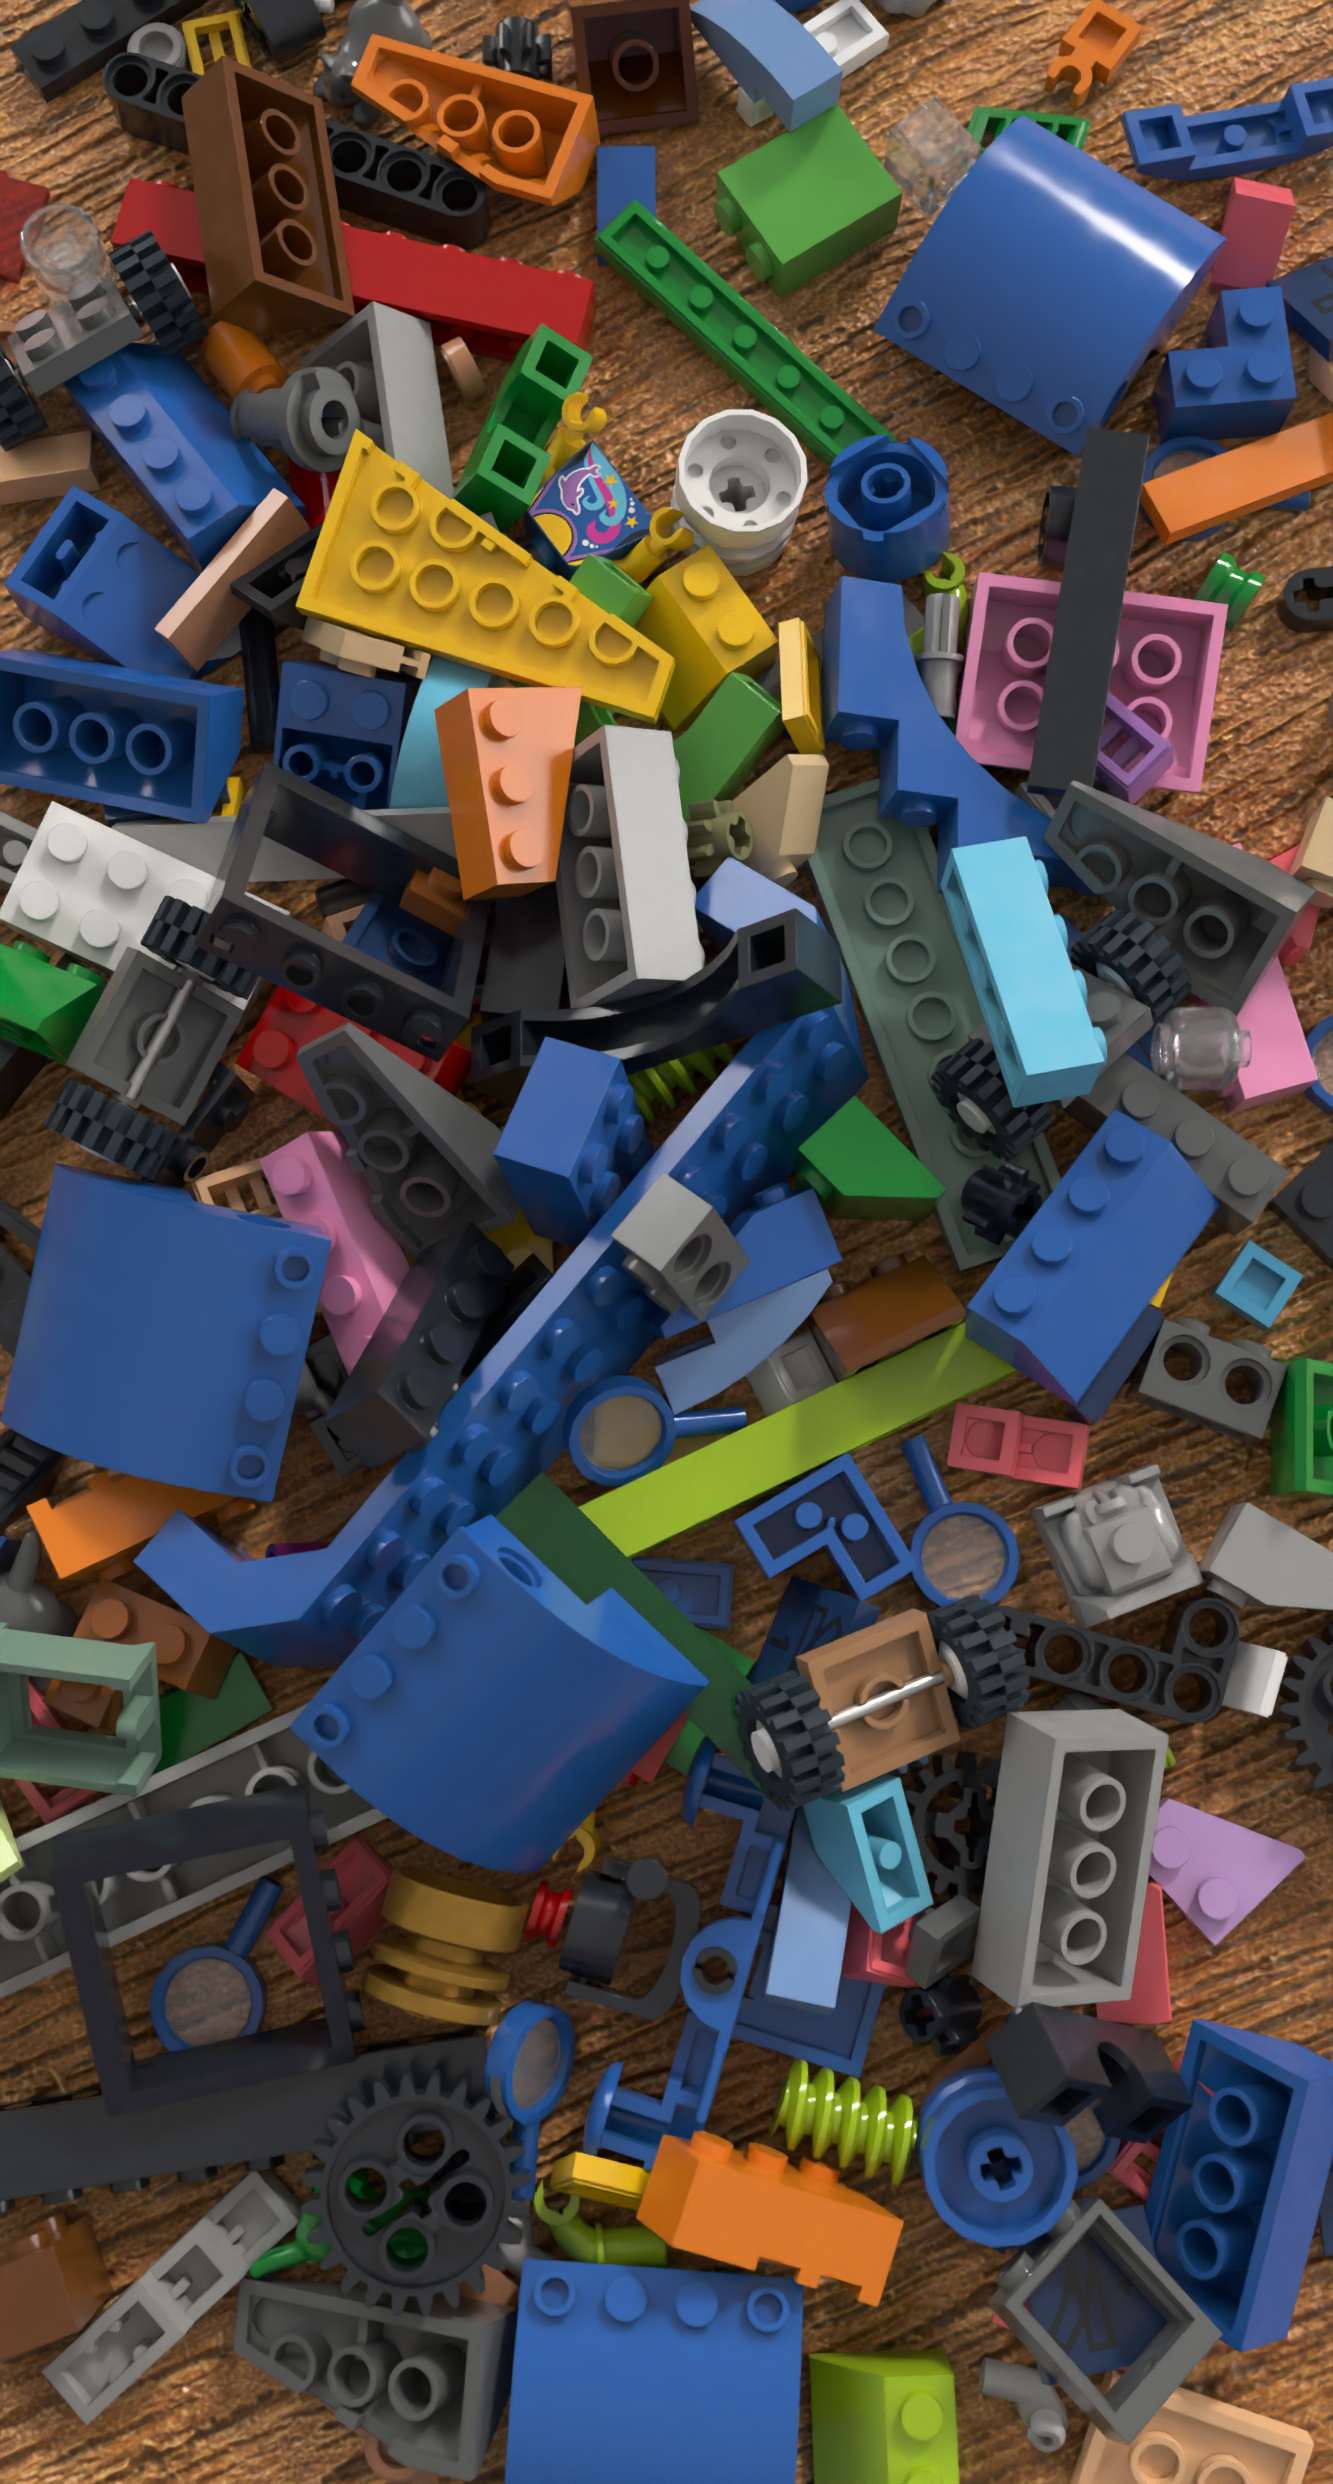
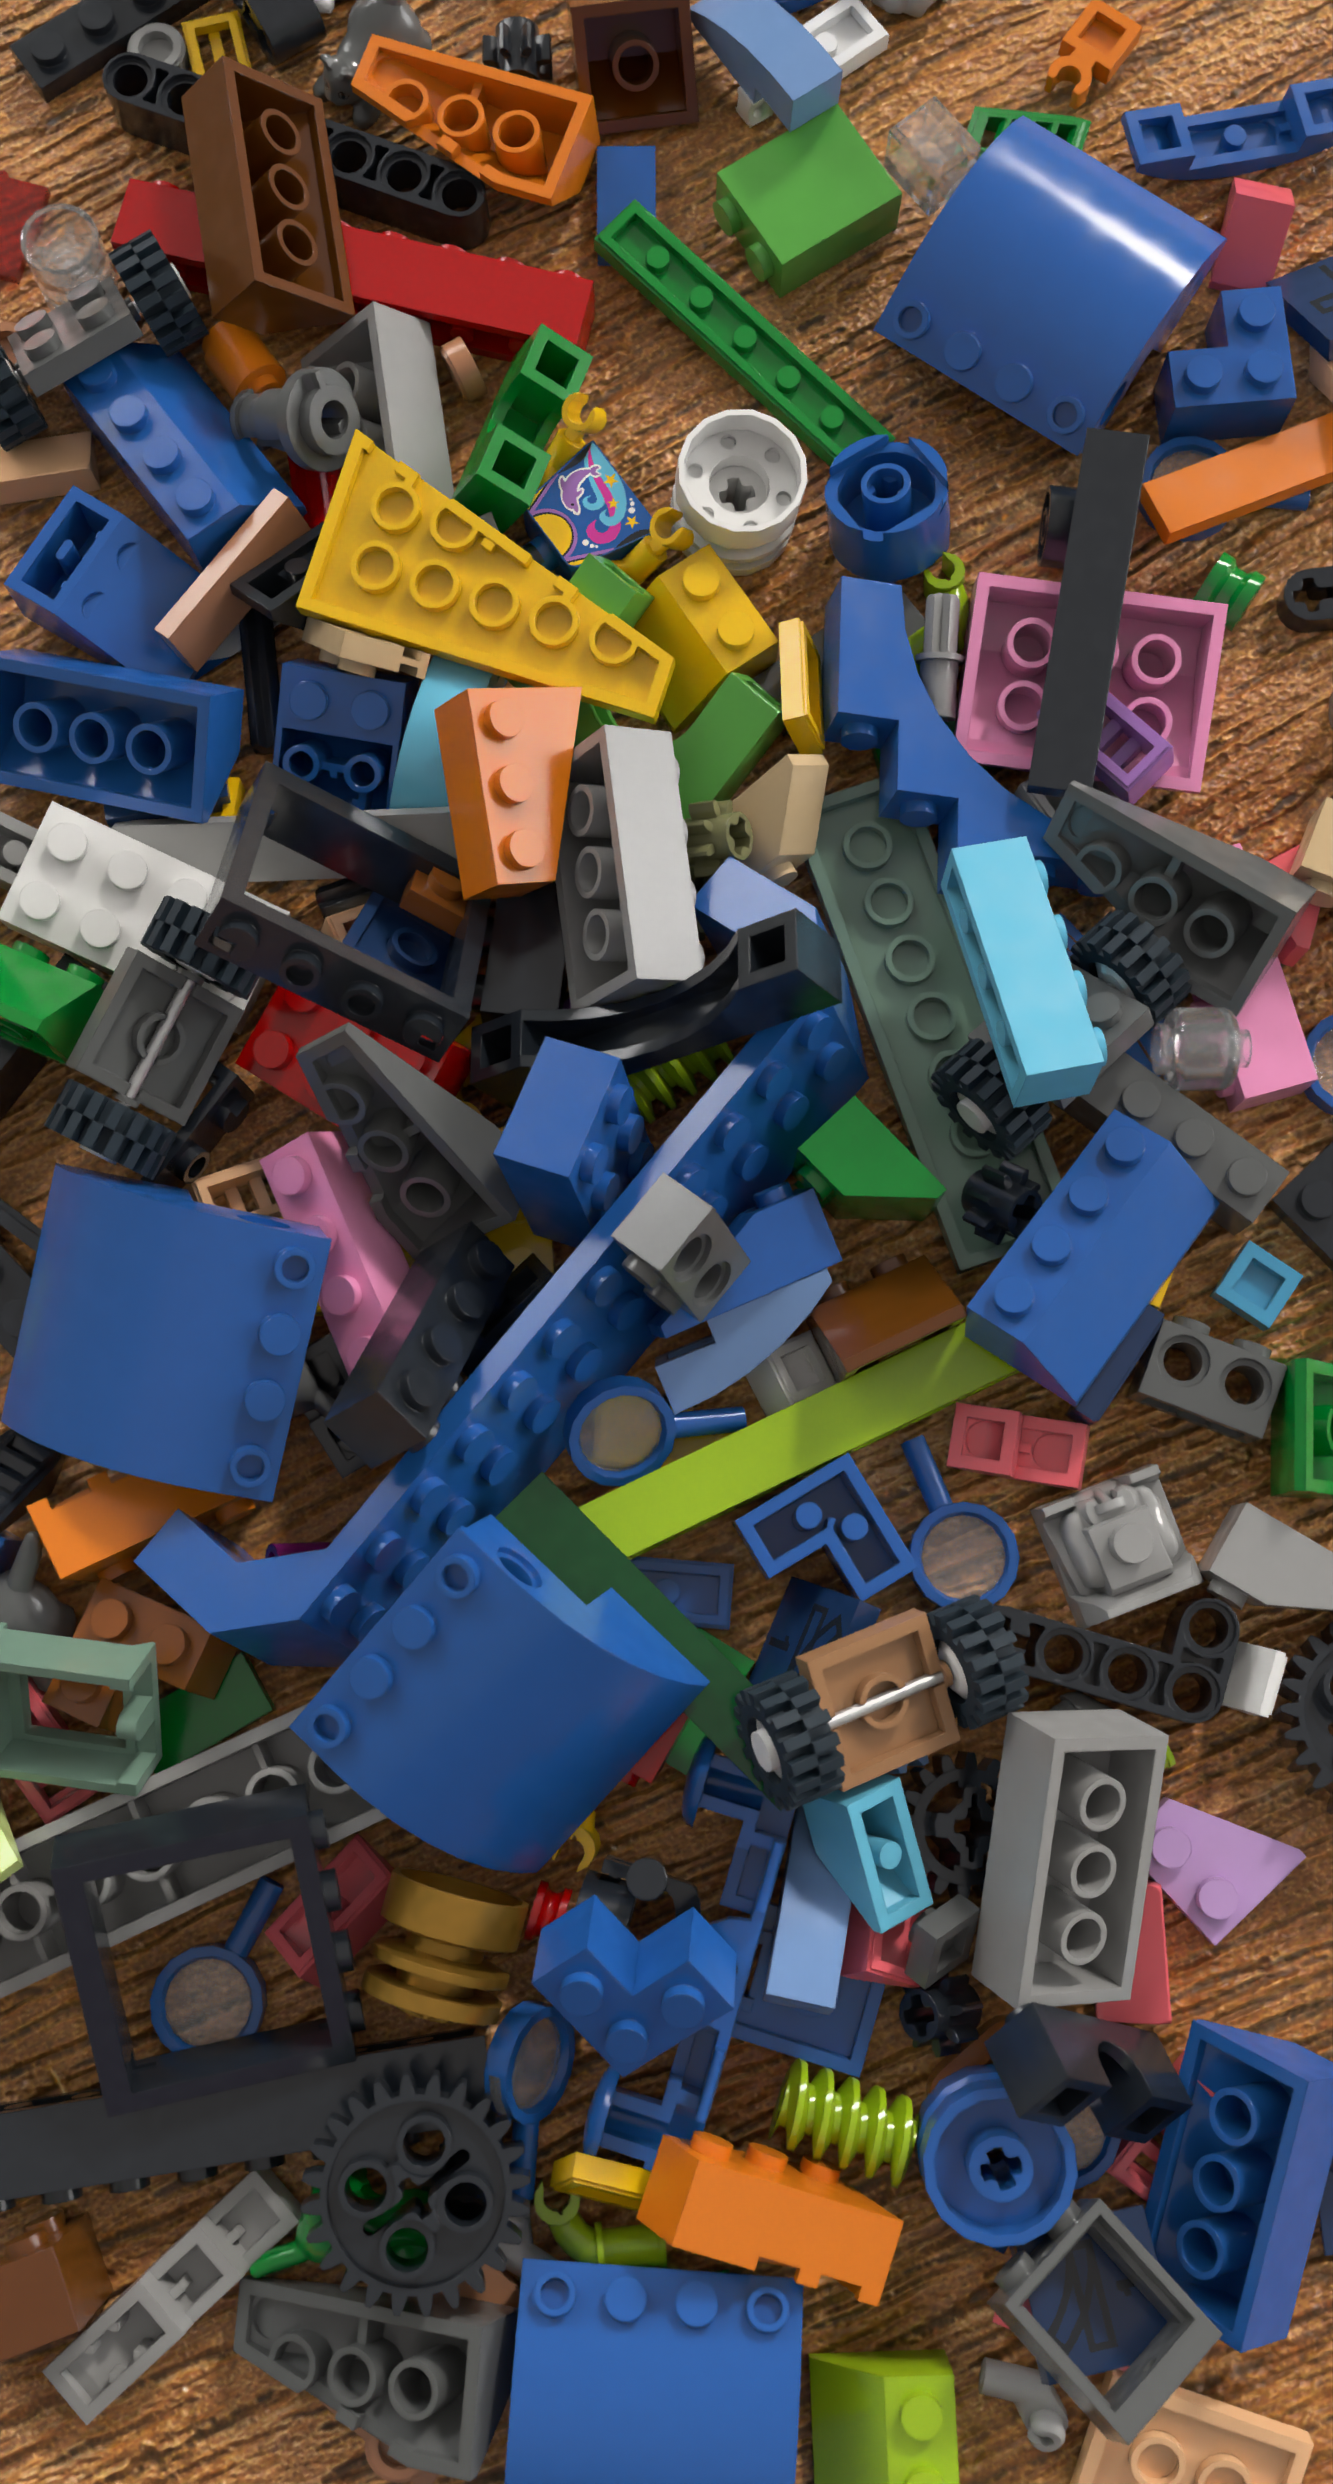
(632, 1993): none -> blue brick

